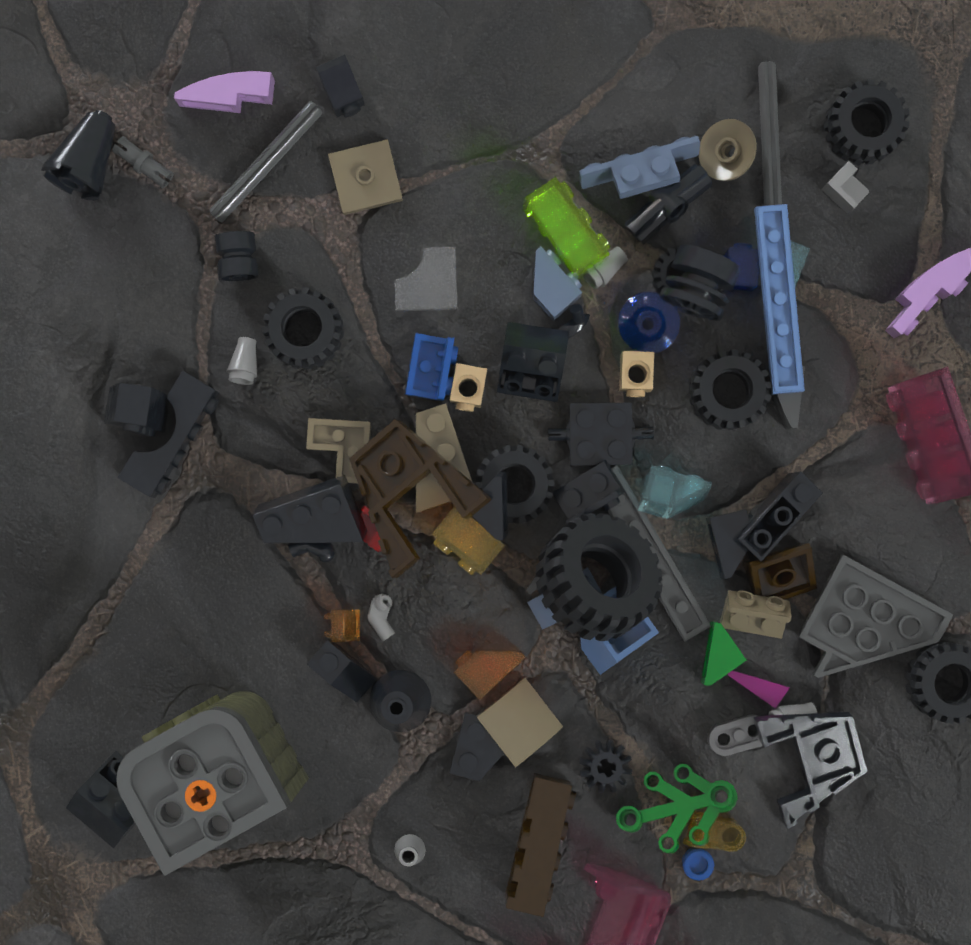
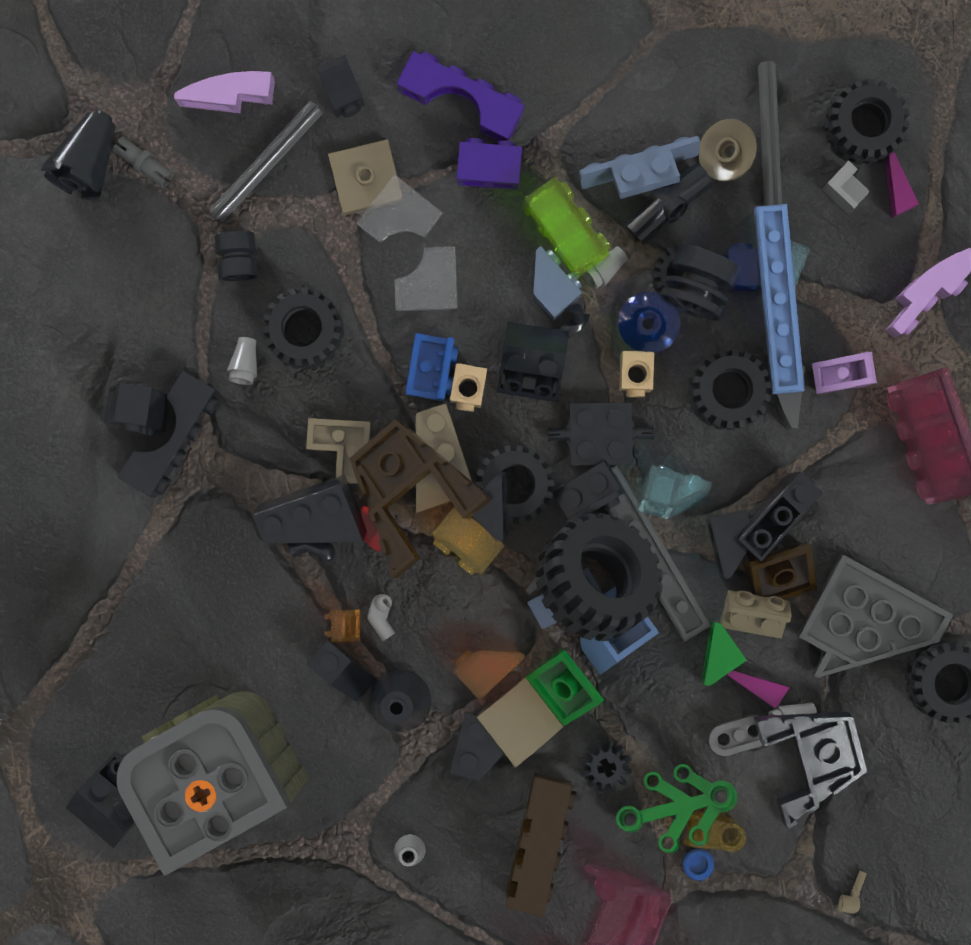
(397, 210): none -> clear tile
(427, 79): none -> dark purple arch
(489, 164): none -> dark purple brick
(564, 687): none -> green slope
(844, 373): none -> lavender slope
(851, 903): none -> dark tan hand
(900, 192): none -> magenta piece

